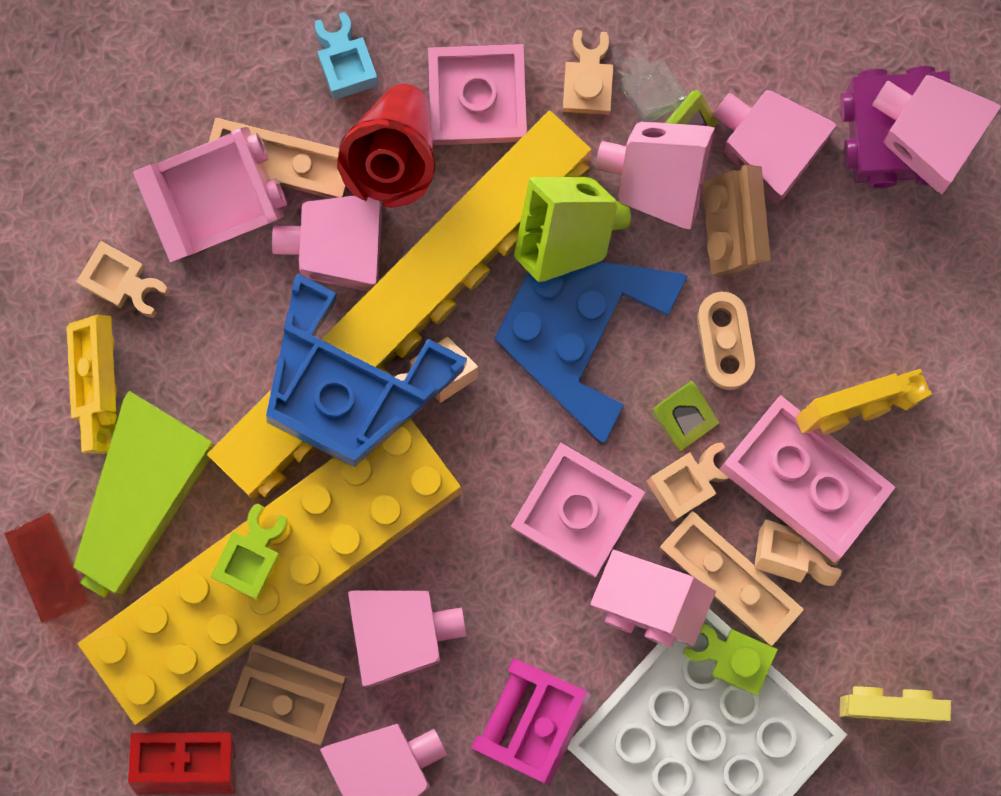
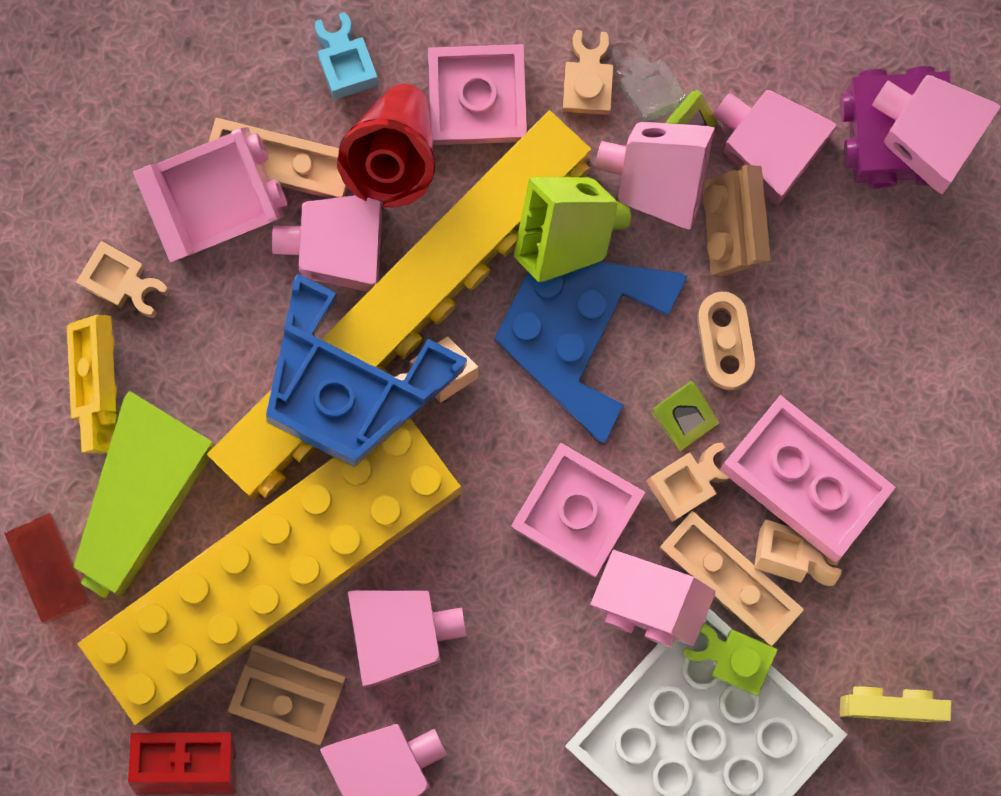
(248, 560): lime plate -> none
(545, 725): dark pink plate -> none
(867, 399): yellow hinge -> none

